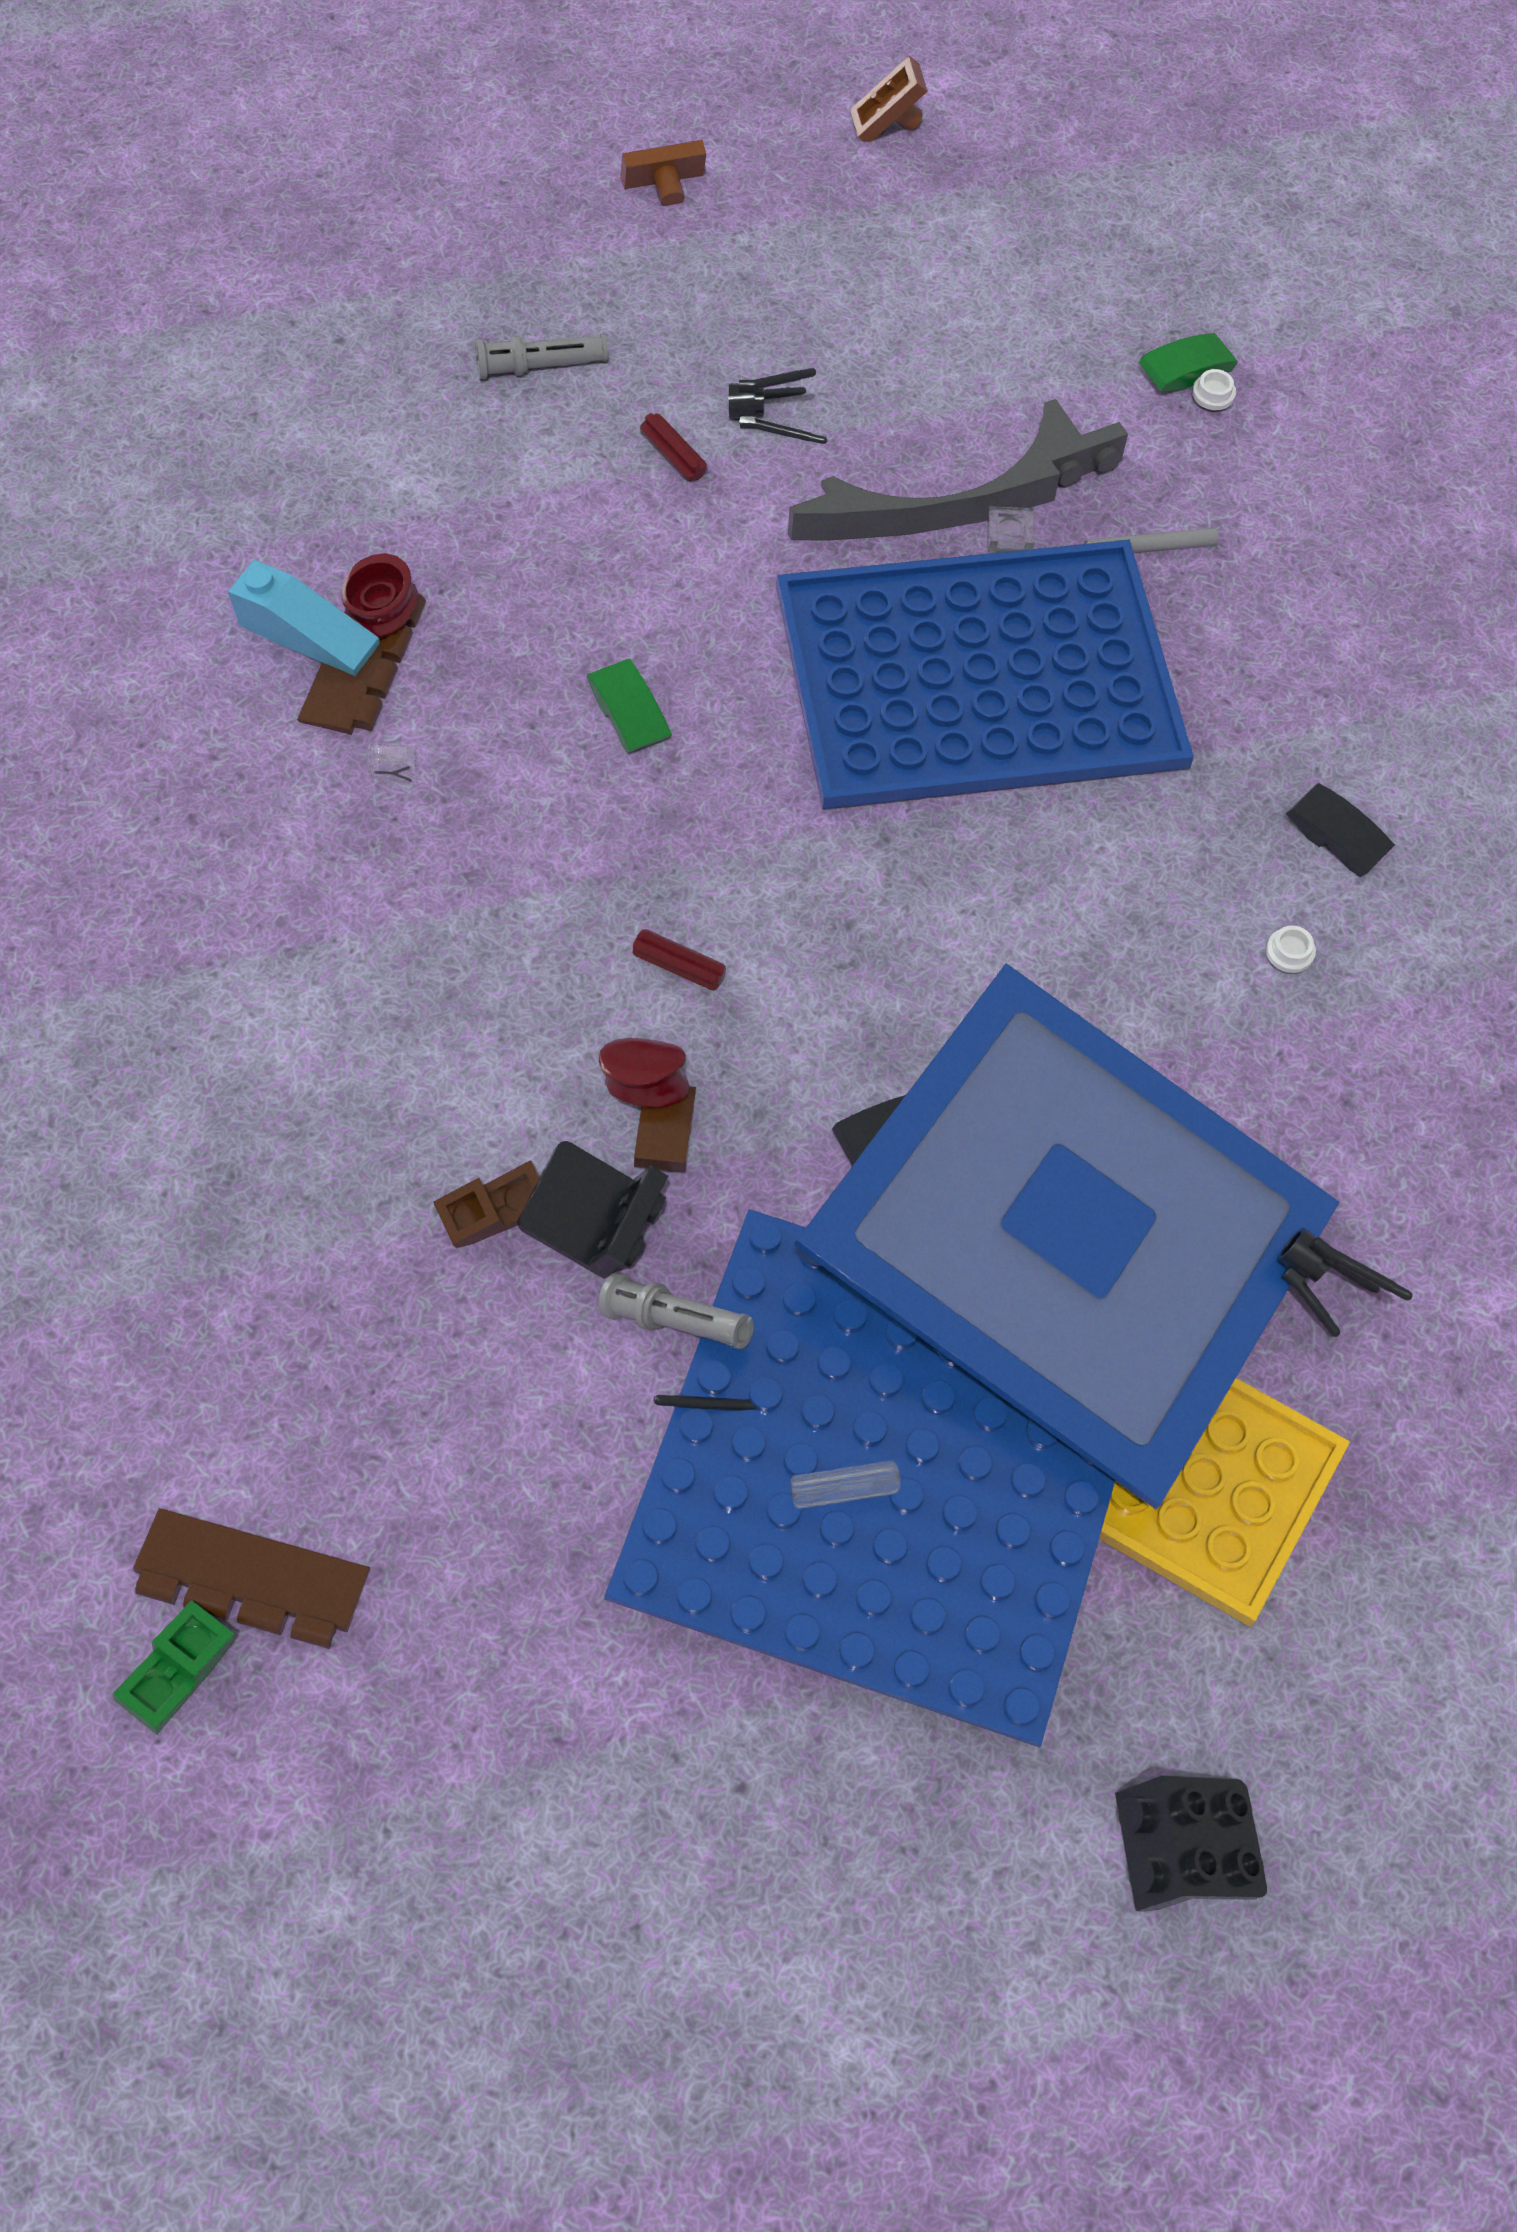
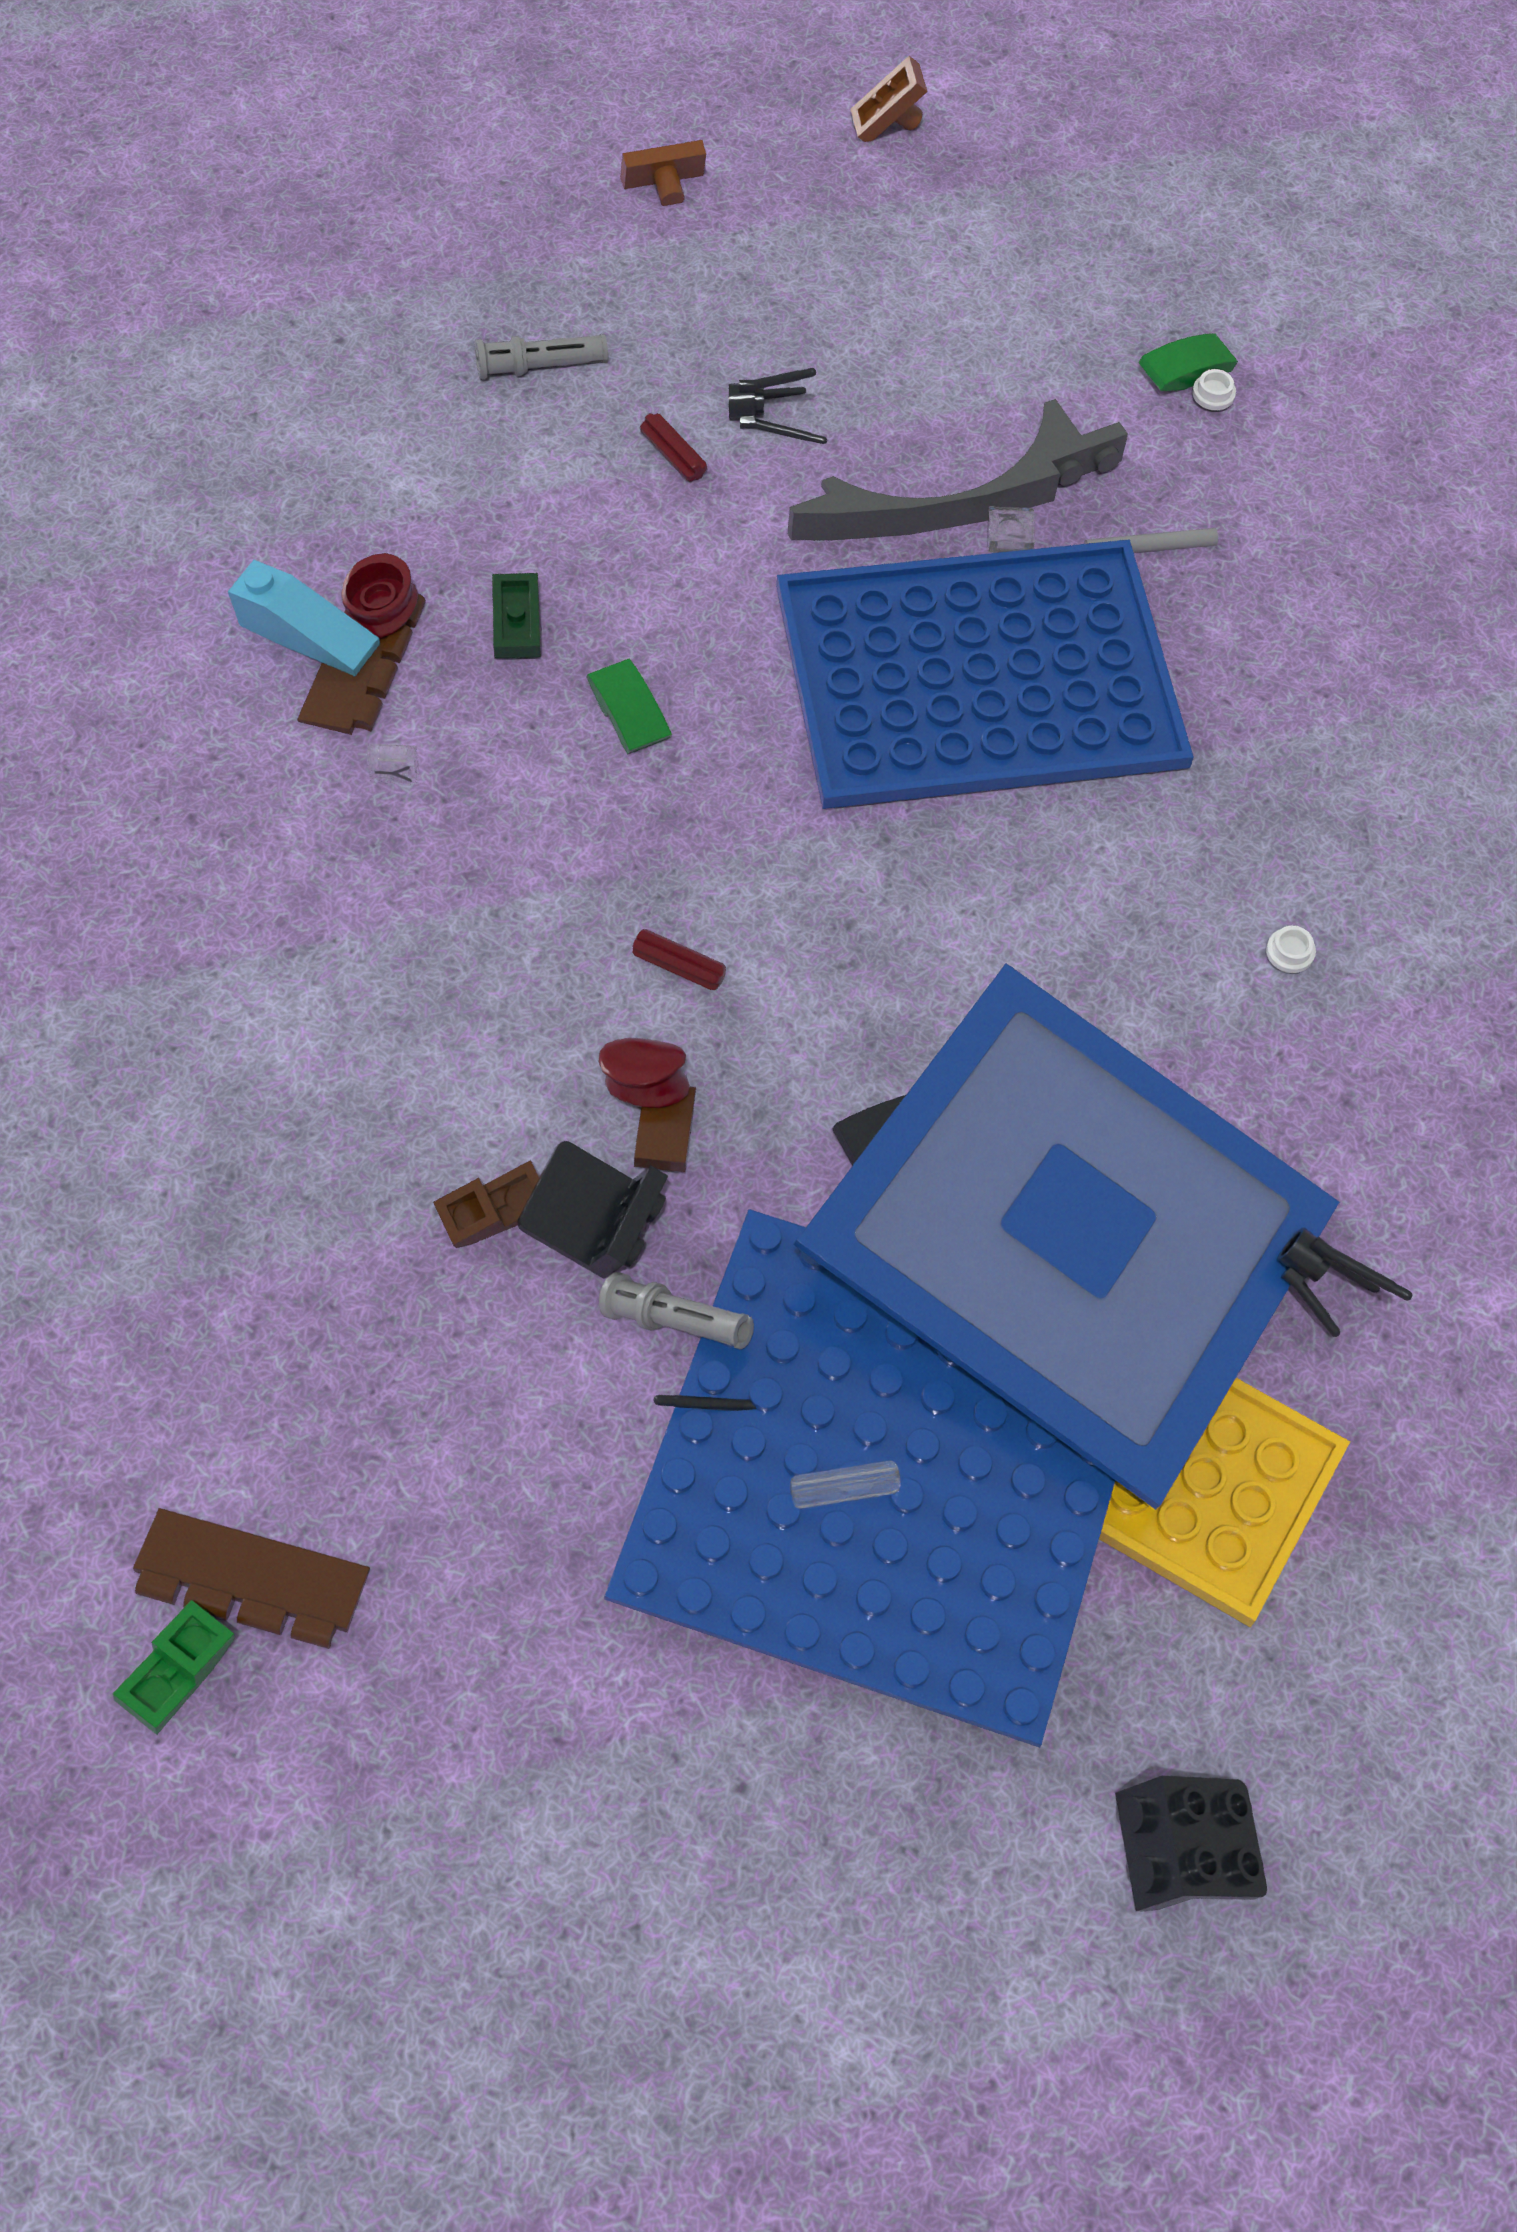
(516, 615): none -> dark green plate
(1334, 821): black slope -> none

